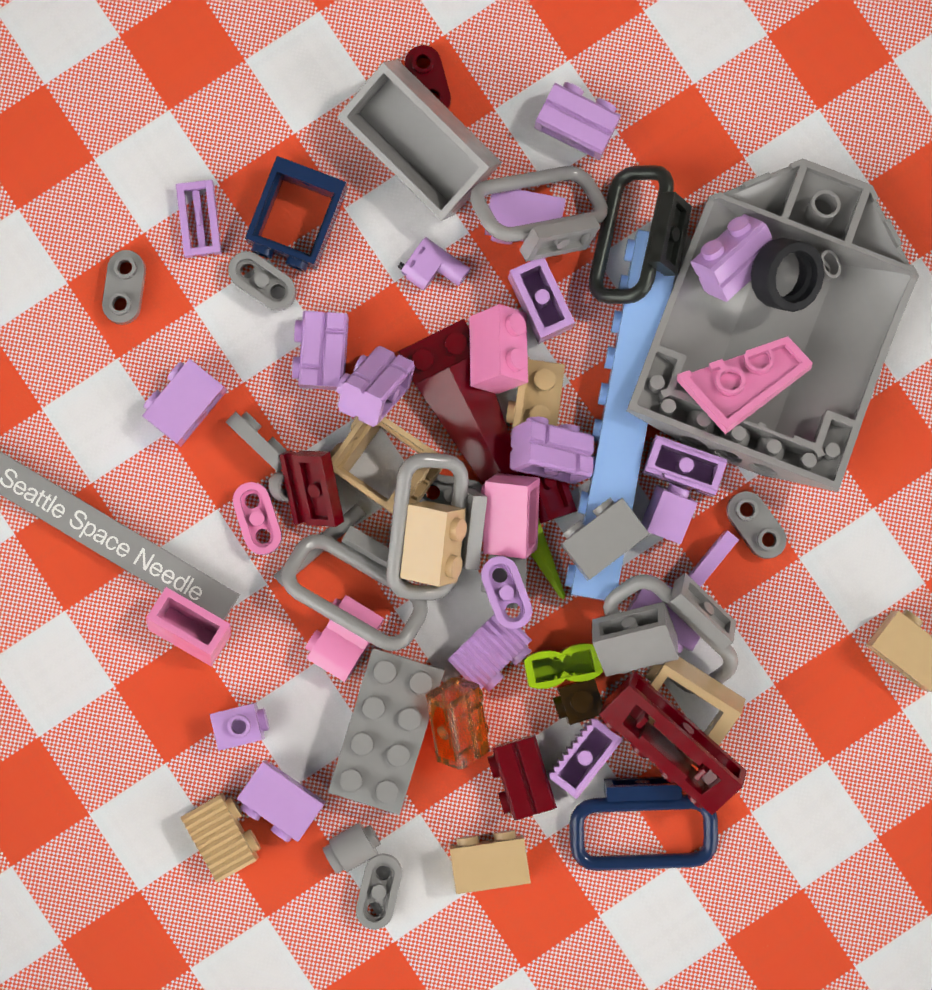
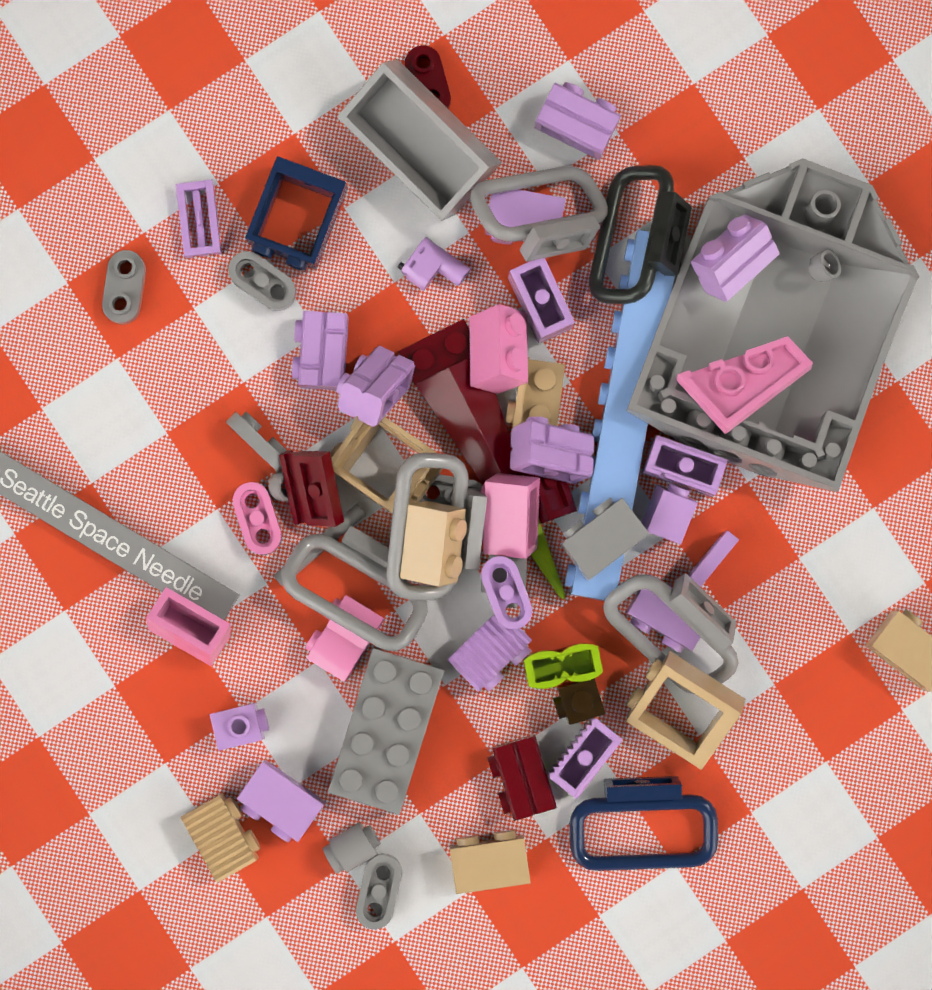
(183, 401): lavender brick -> none
(458, 722): clear orange brick -> none
(628, 712): dark red brick -> none
(635, 639): light grey brick -> none
(755, 526): light grey plate -> none
(809, 278): black tyre -> none

